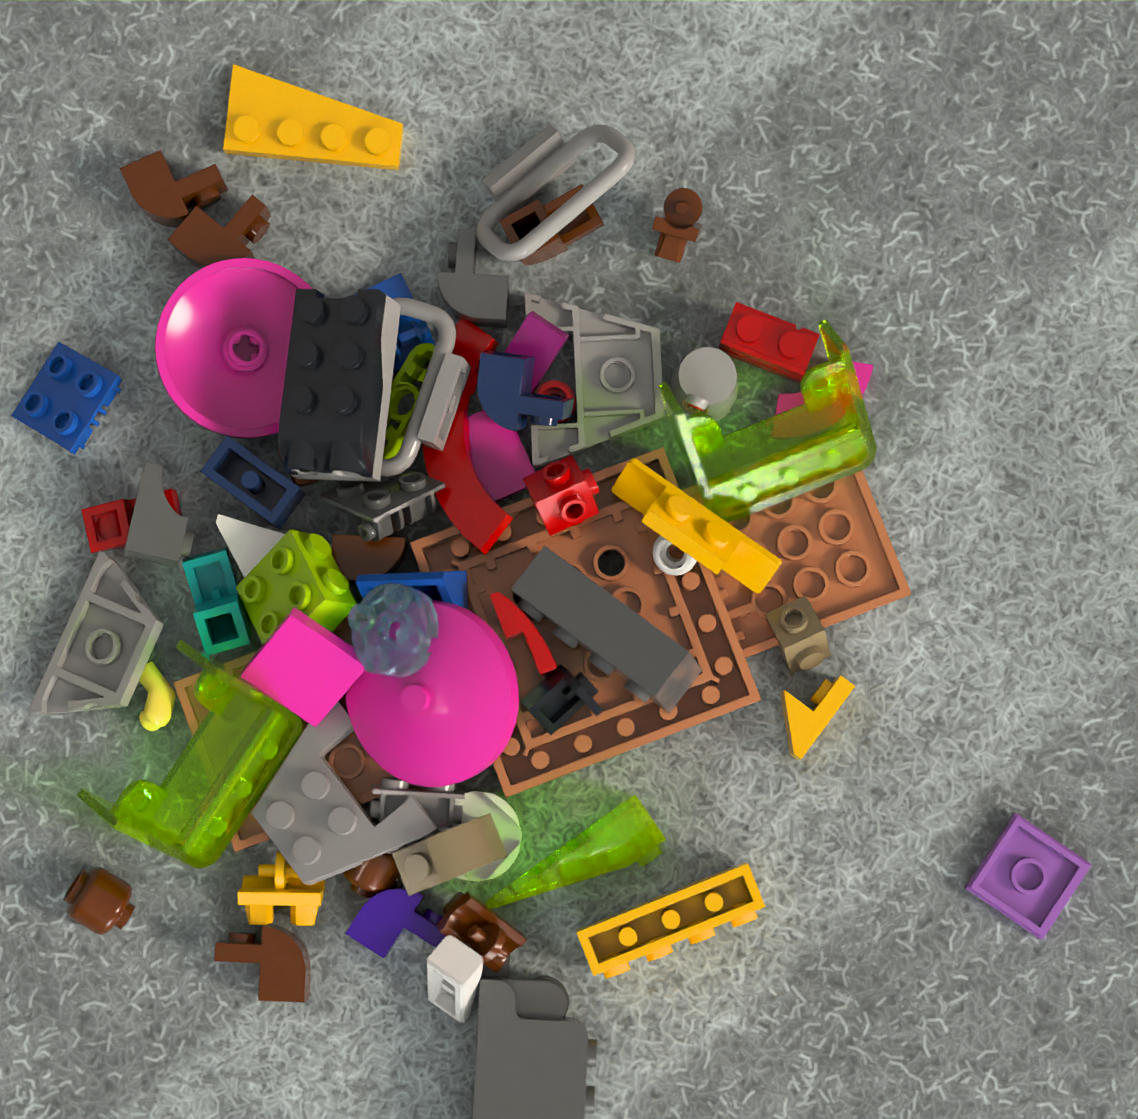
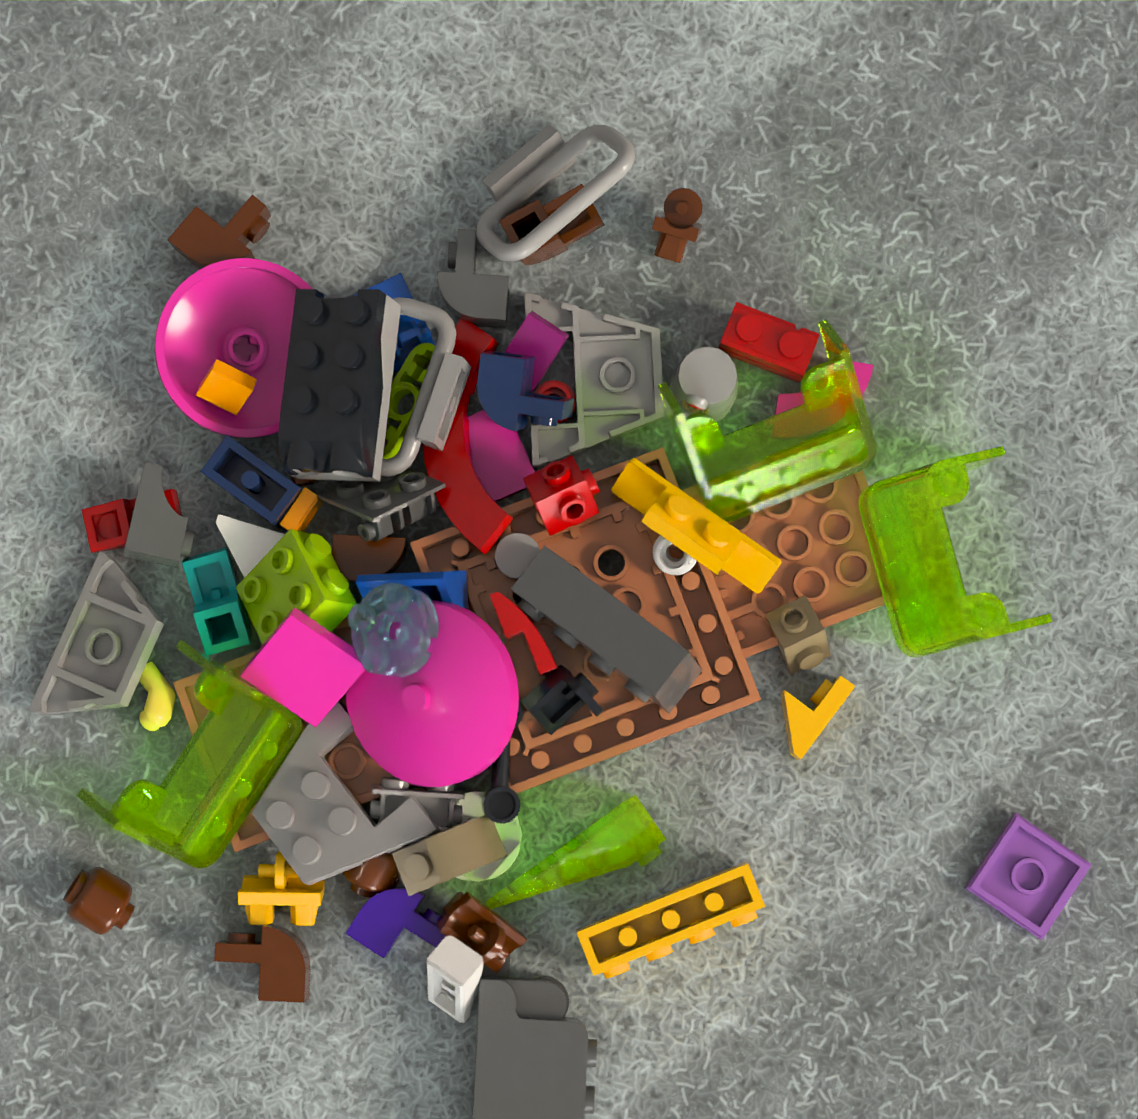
(67, 398): blue hinge -> none
(165, 198): reddish brown brick -> none
(226, 387): none -> light orange tile
(300, 125): yellow wing -> none
(302, 511): none -> light orange tile
(501, 802): none -> black bar
(515, 554): none -> light grey tile
(919, 562): none -> clear neon green windscreen

